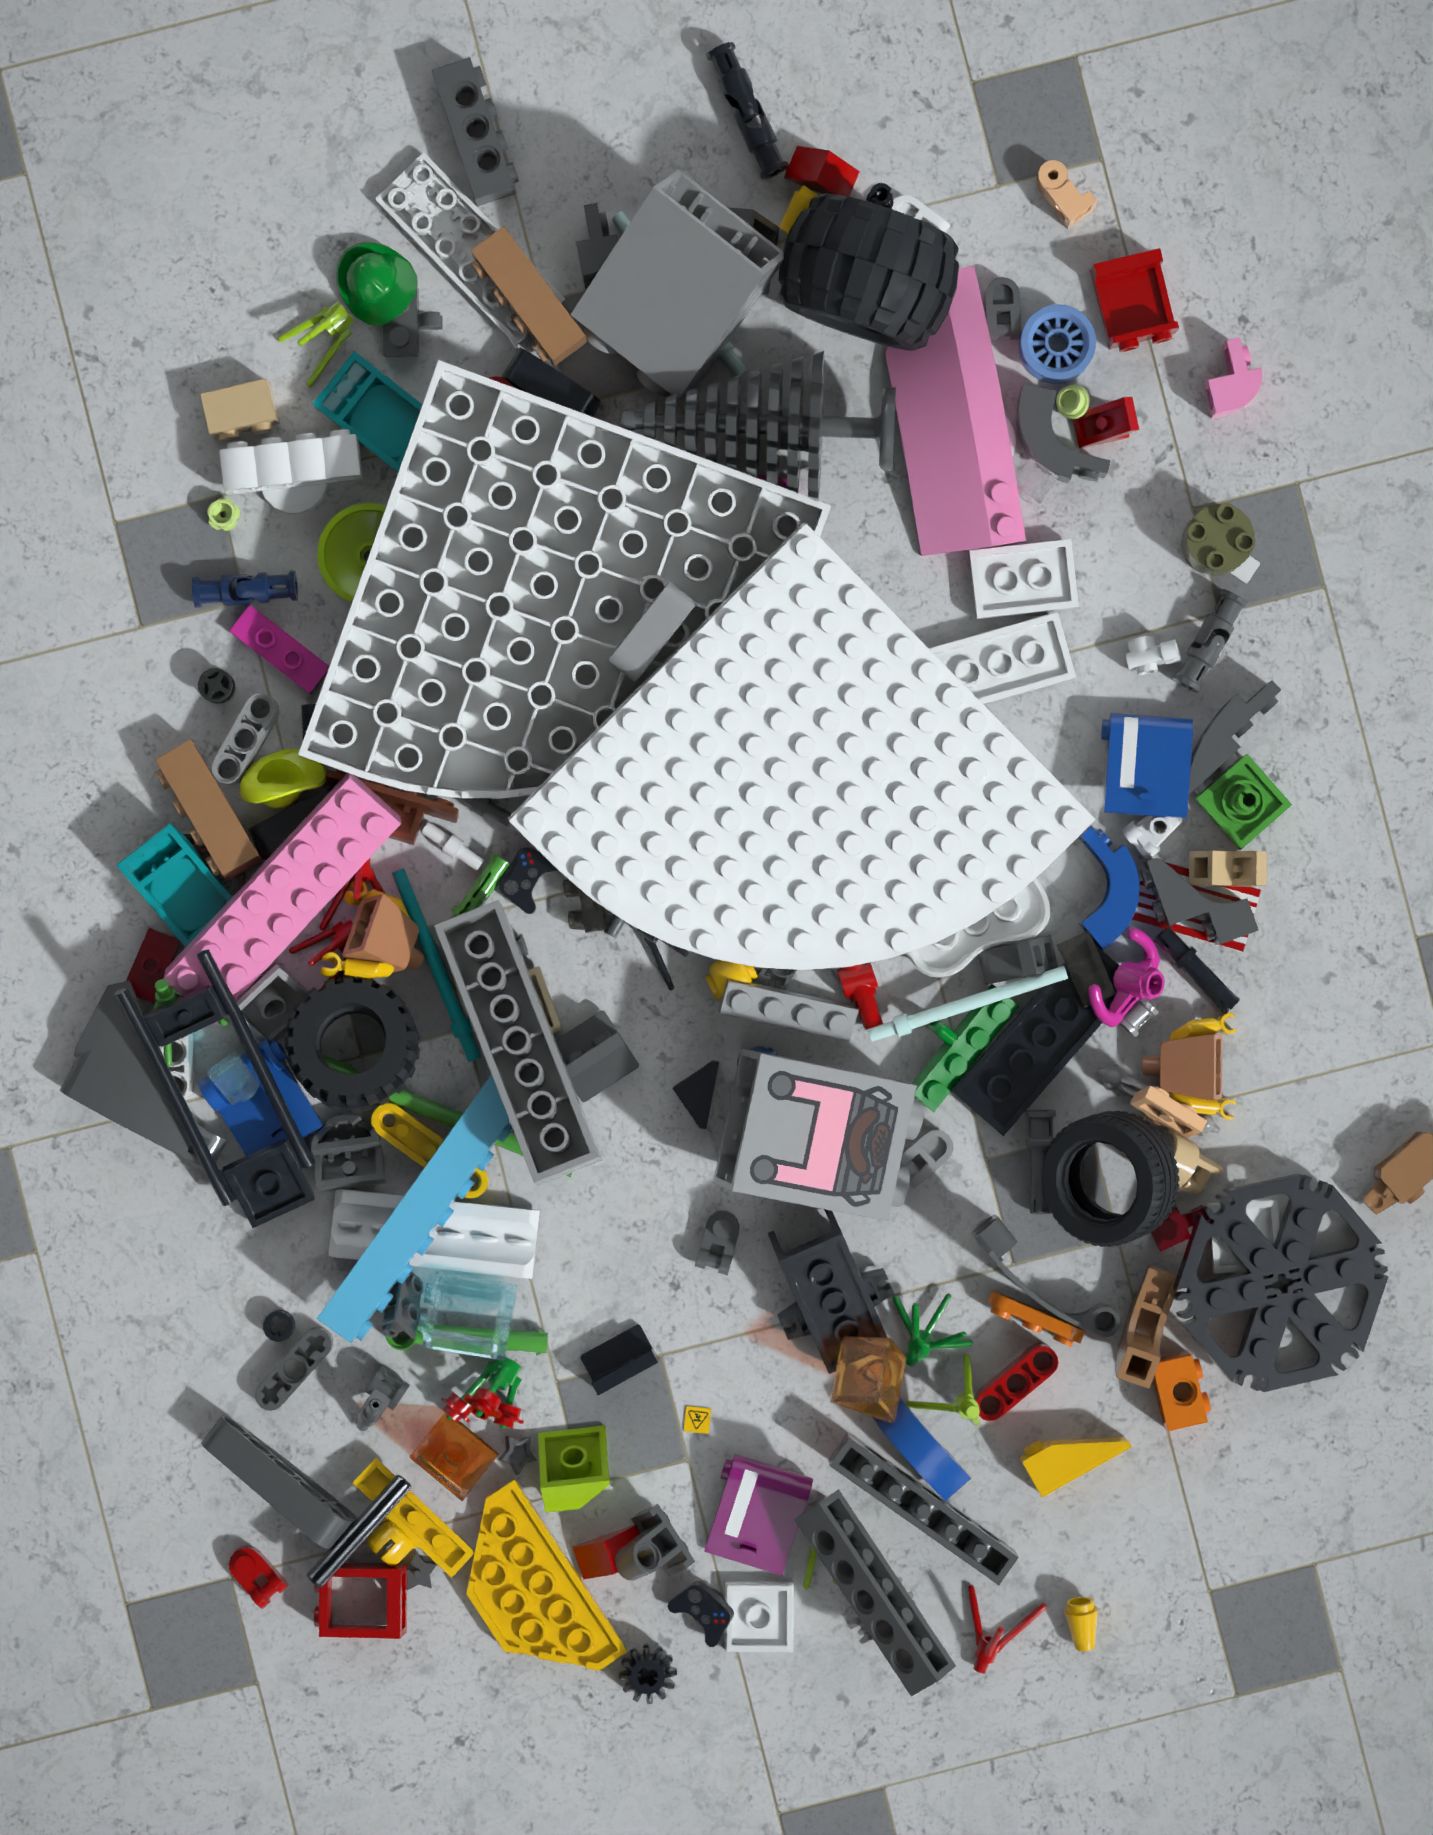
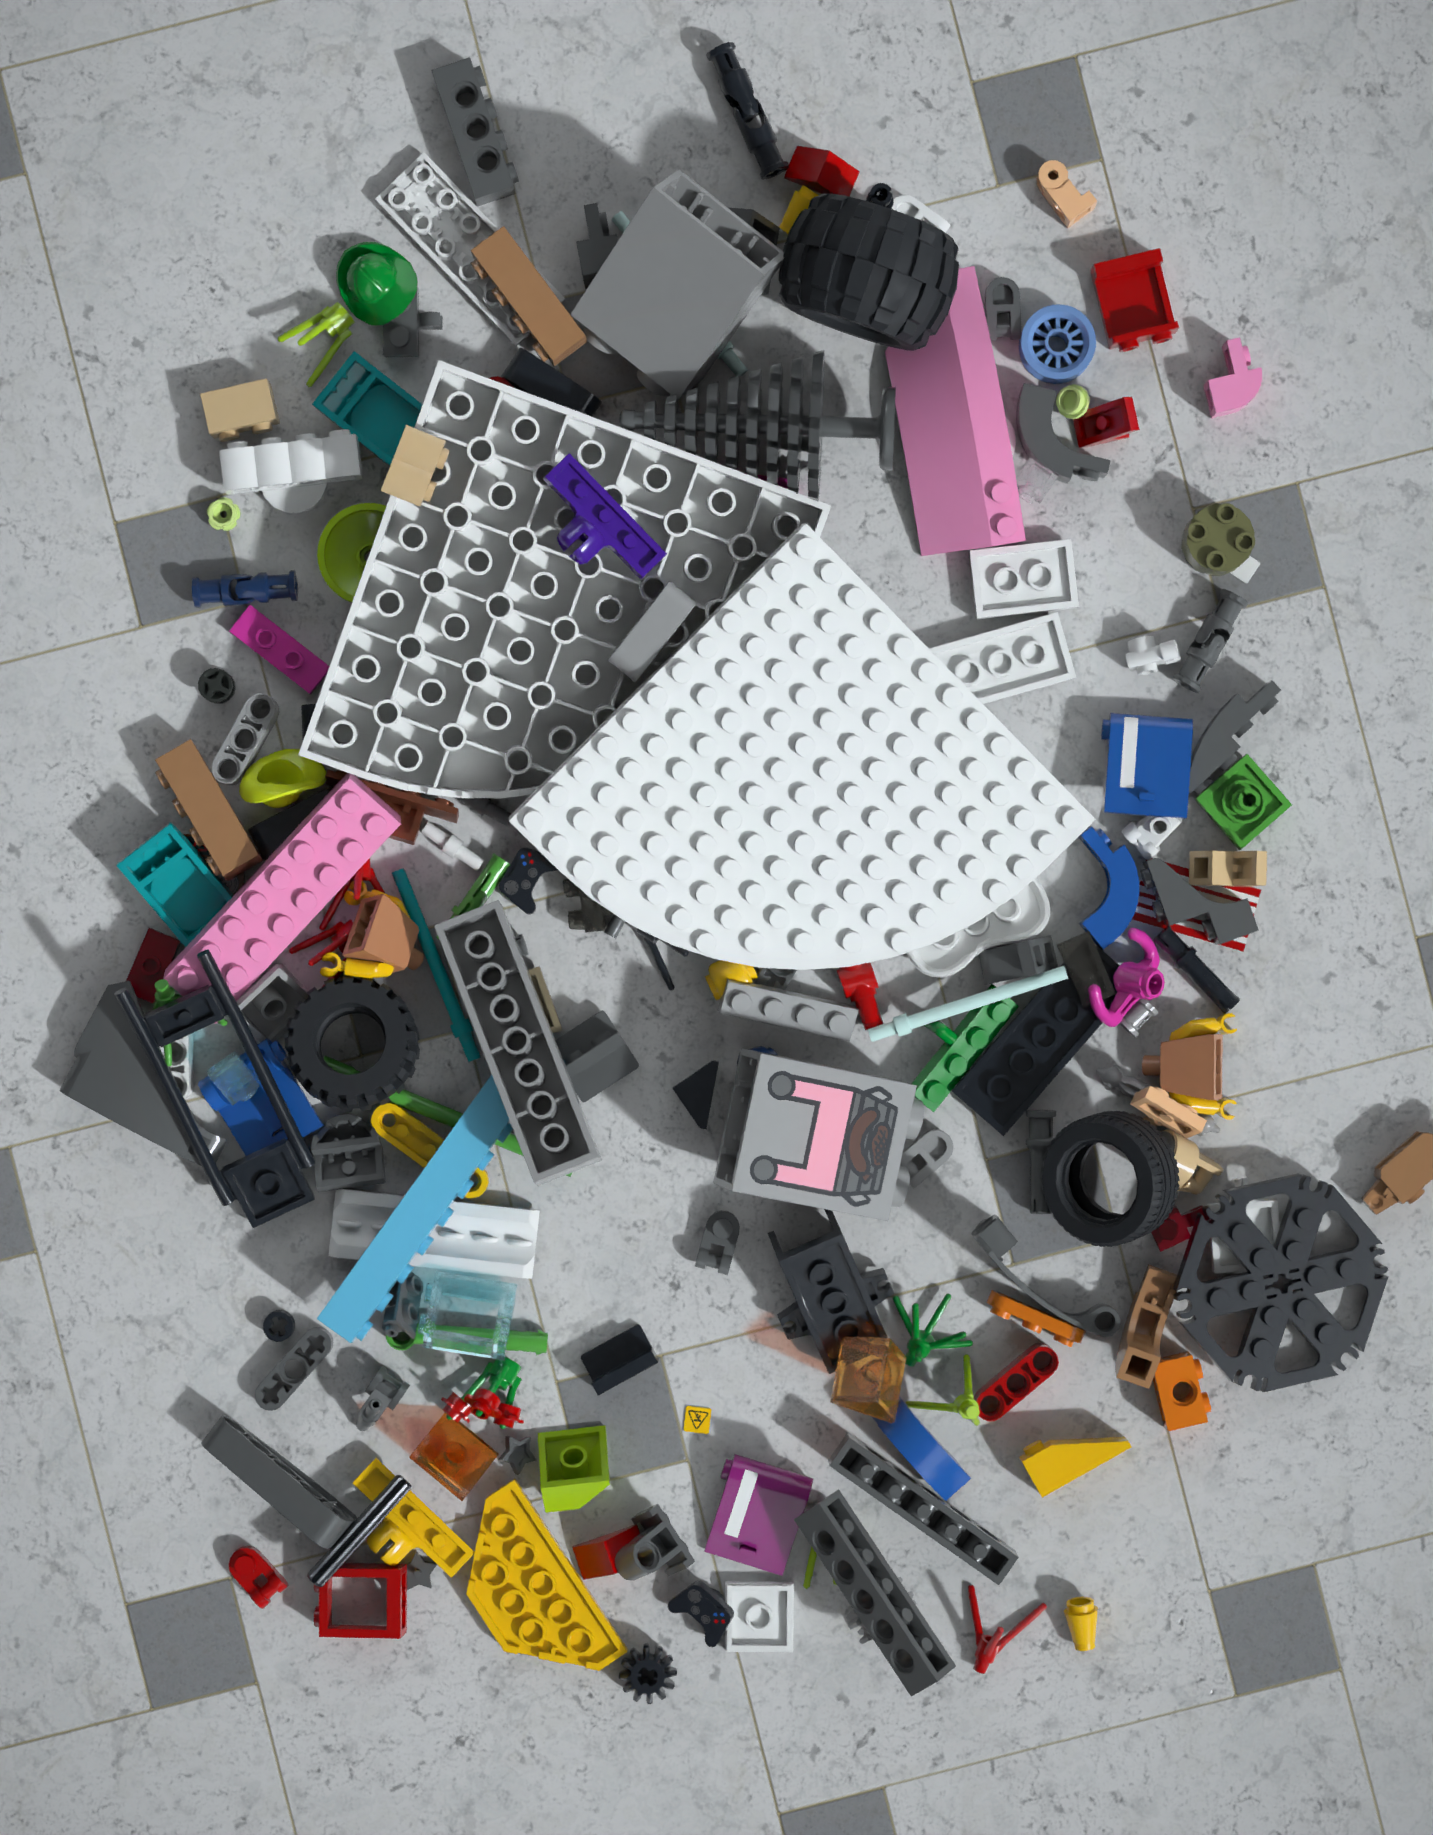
(414, 466): none -> tan brick
(599, 521): none -> dark purple plate

